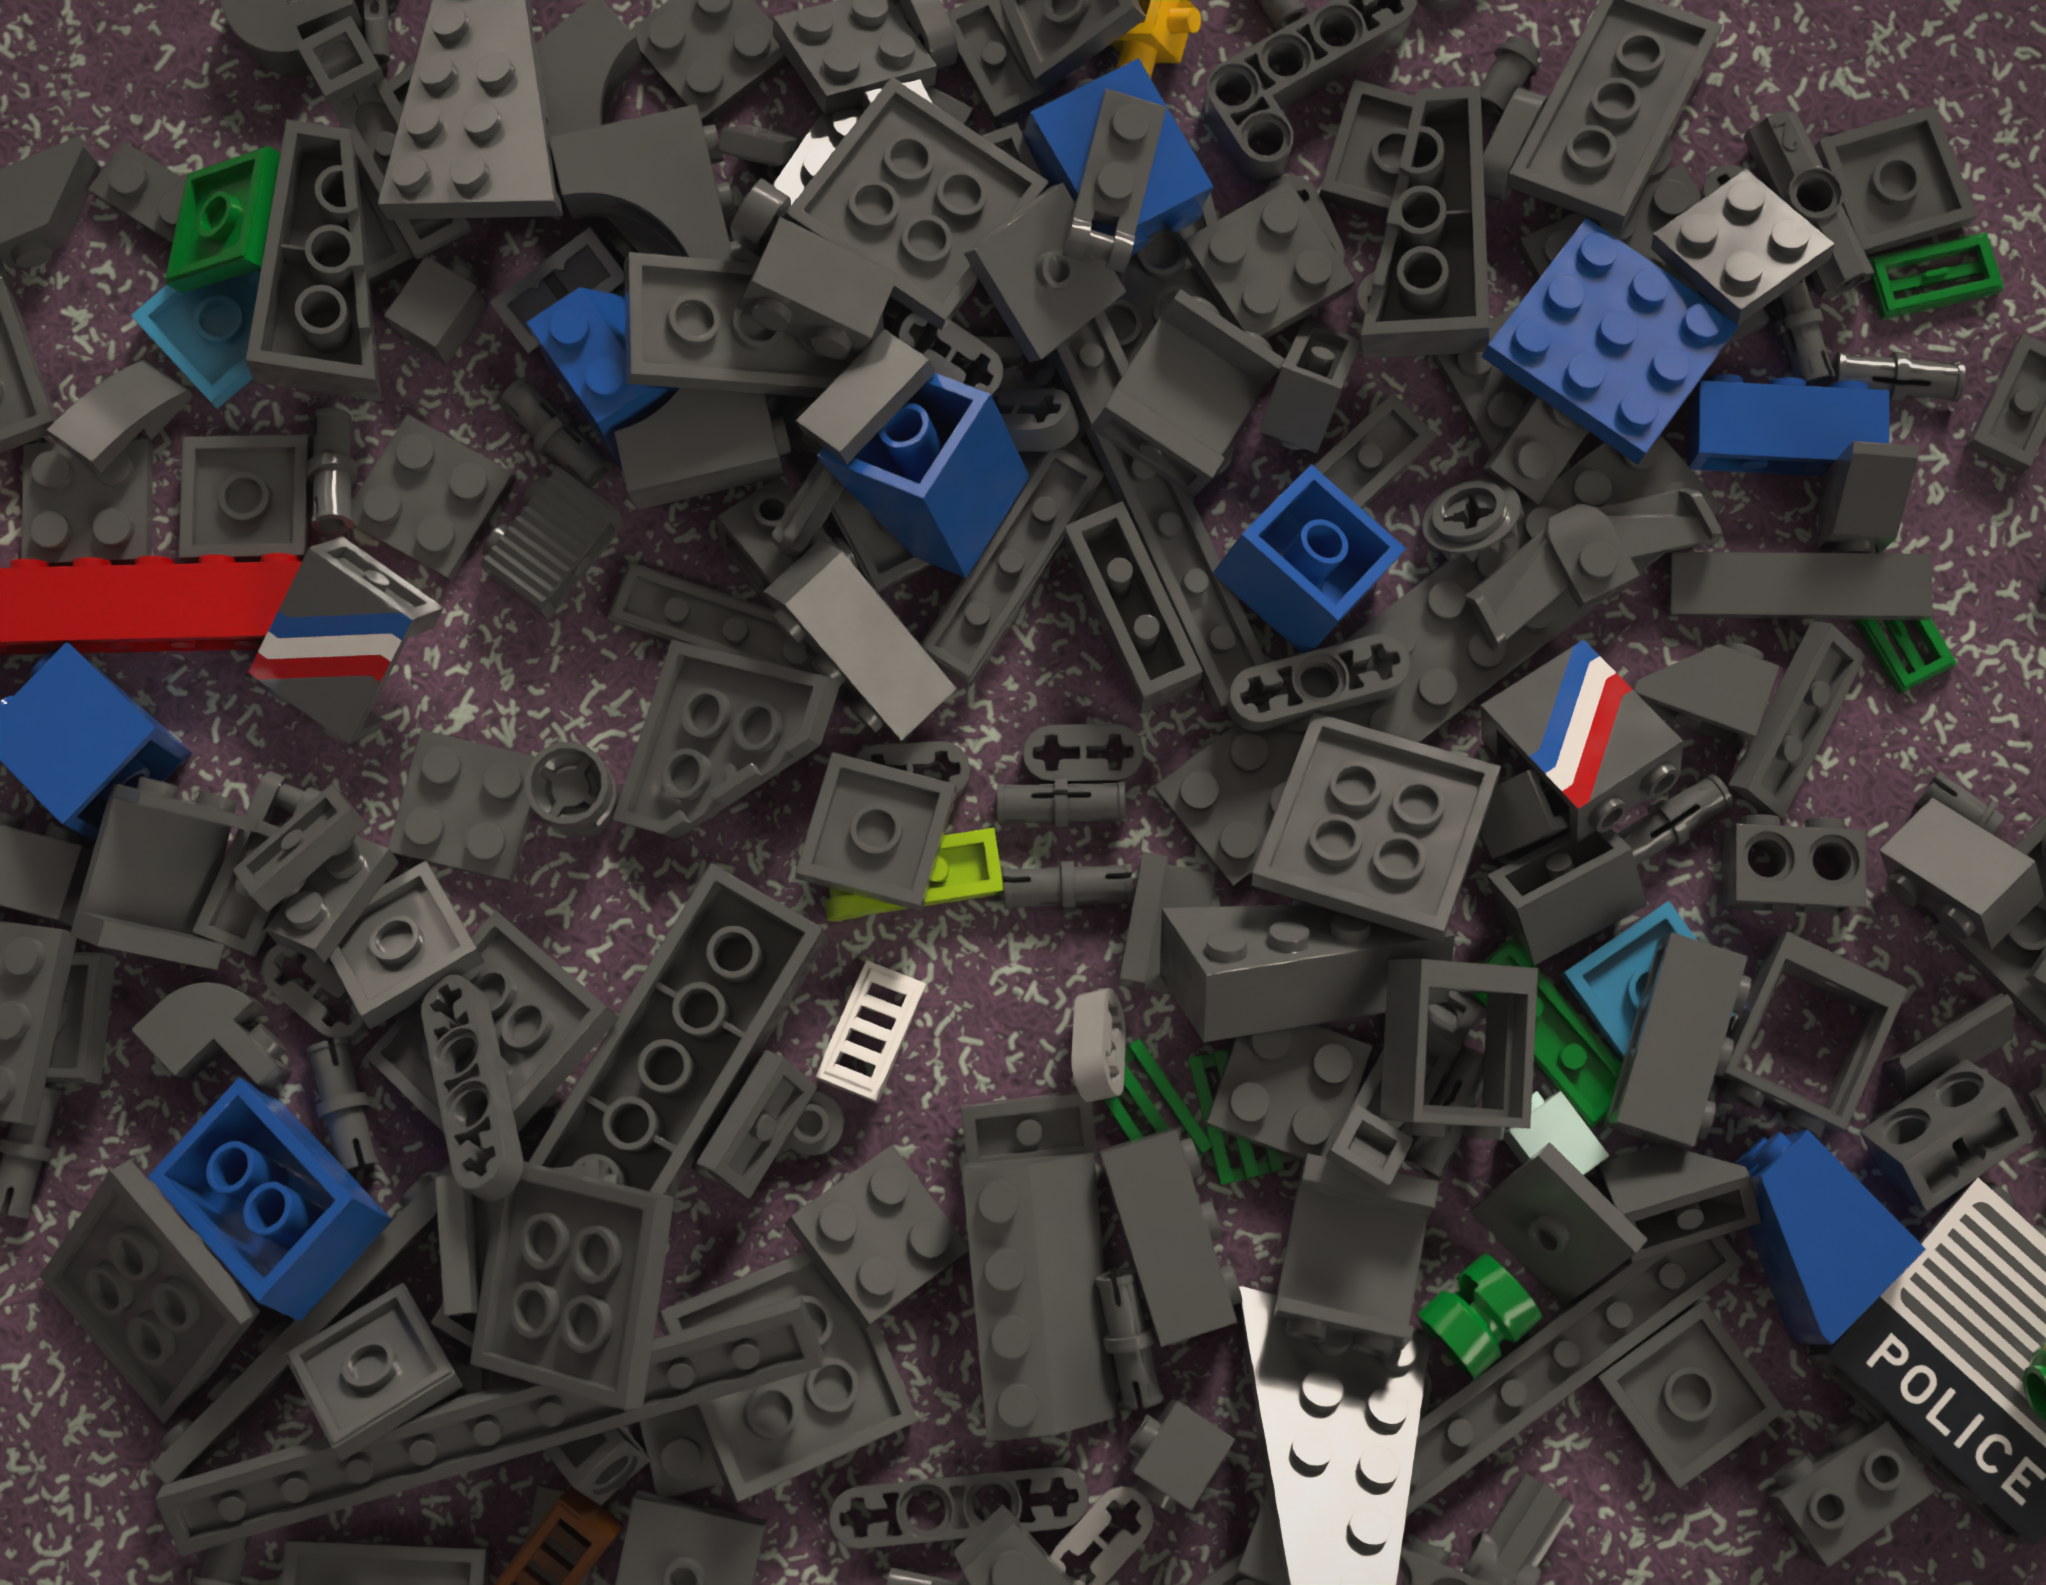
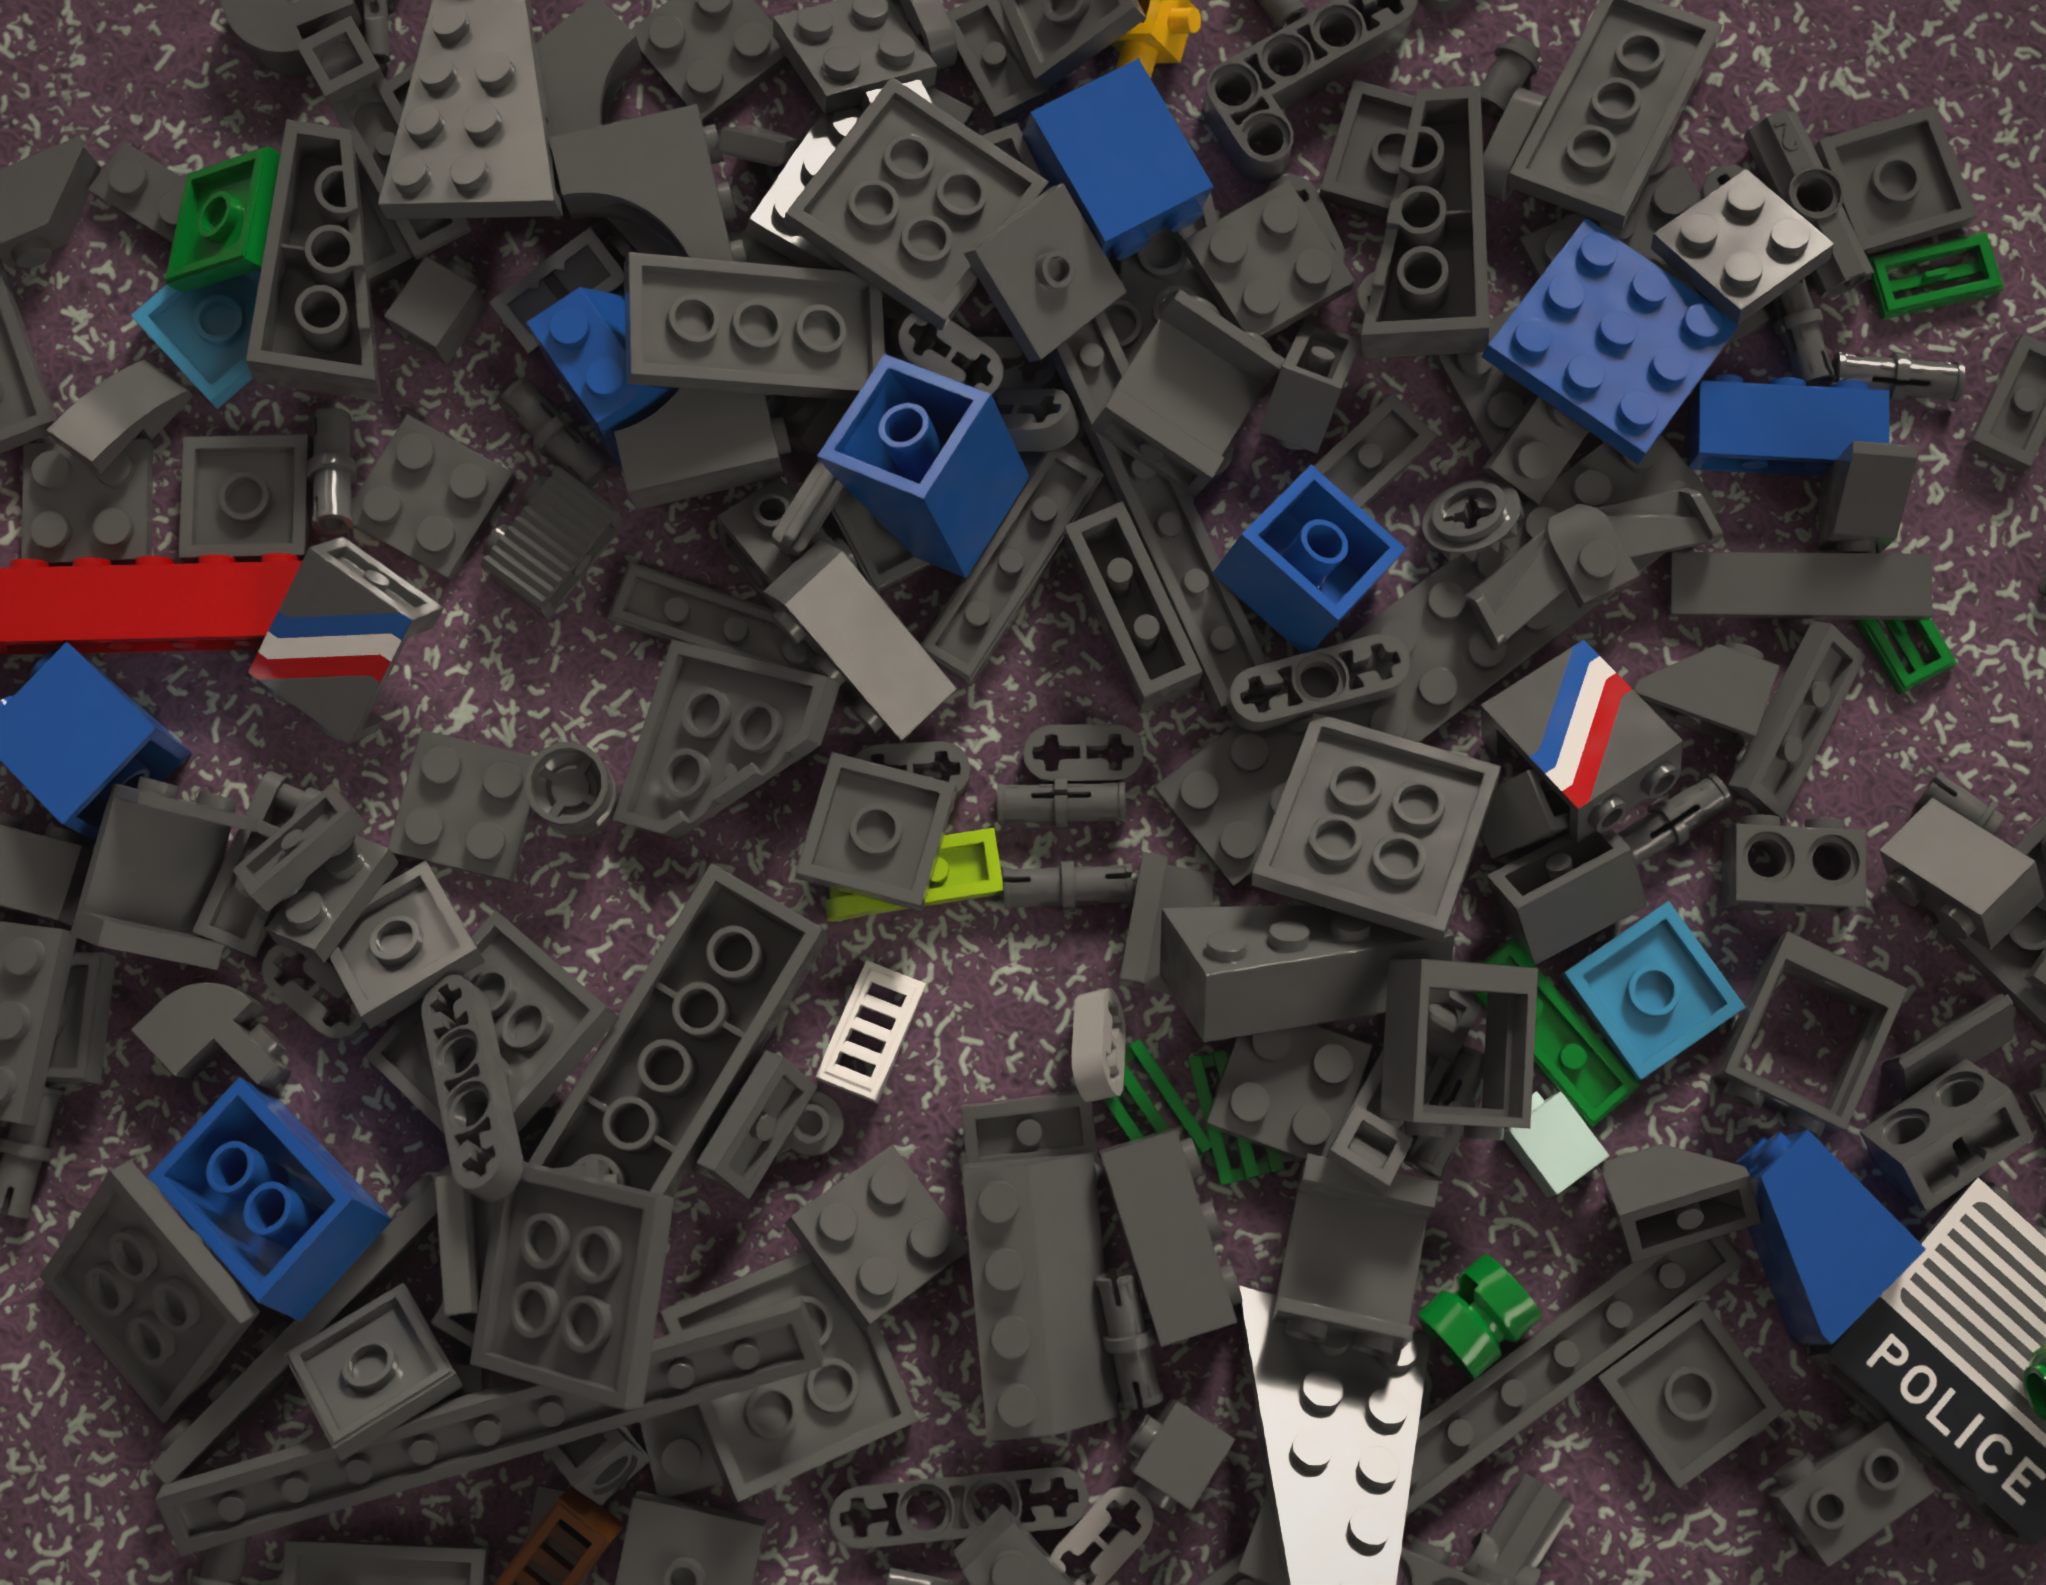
(342, 1104): dark grey pin -> none
(758, 216): dark grey beam -> none
(817, 291): dark grey brick -> none
(865, 396): tile -> none
(1114, 179): dark grey plate -> none
(1558, 1224): dark grey plate -> none
(1679, 1042): dark grey brick -> none

